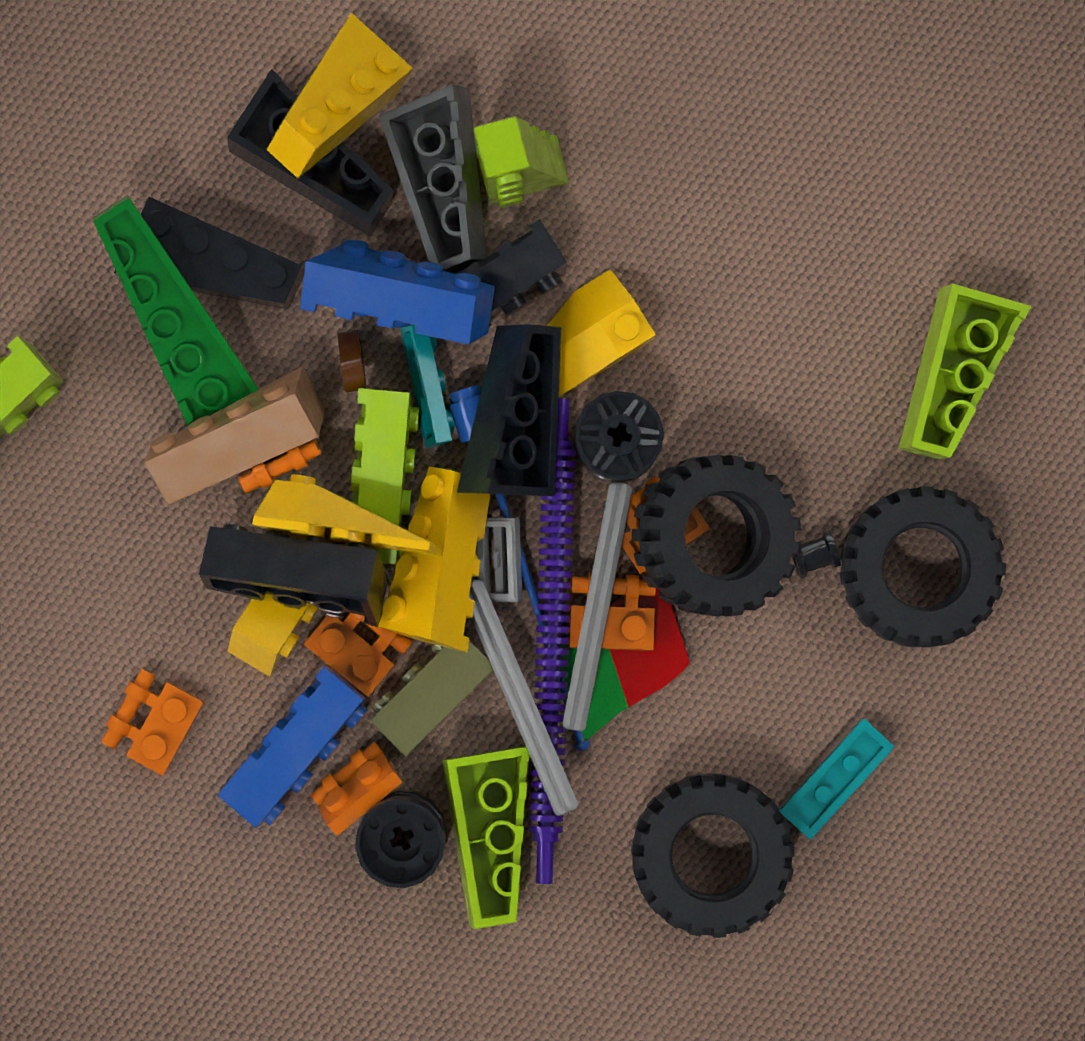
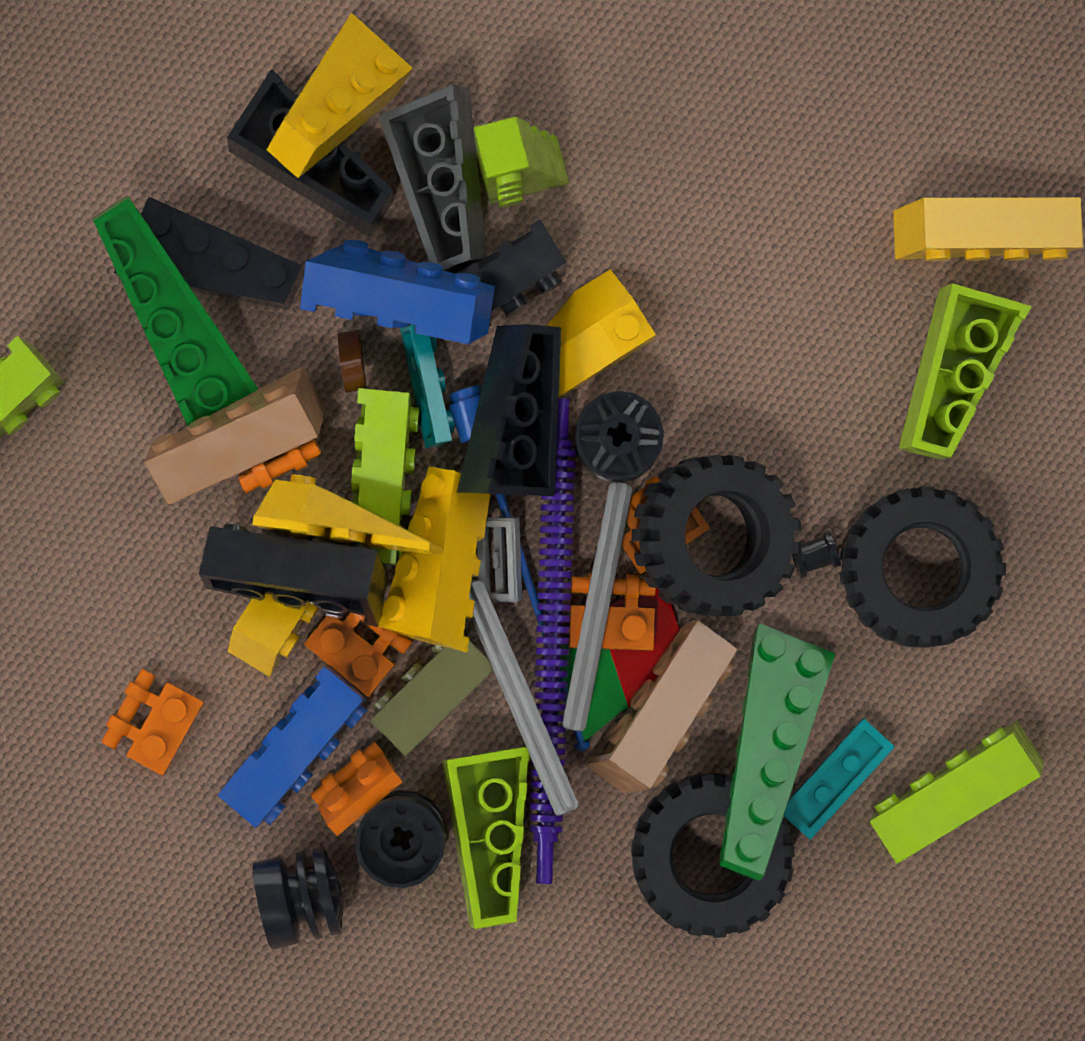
(297, 897): none -> black wheel
(664, 710): none -> medium nougat wedge
(776, 723): none -> green wing
(957, 792): none -> lime wedge
(988, 227): none -> yellow wedge

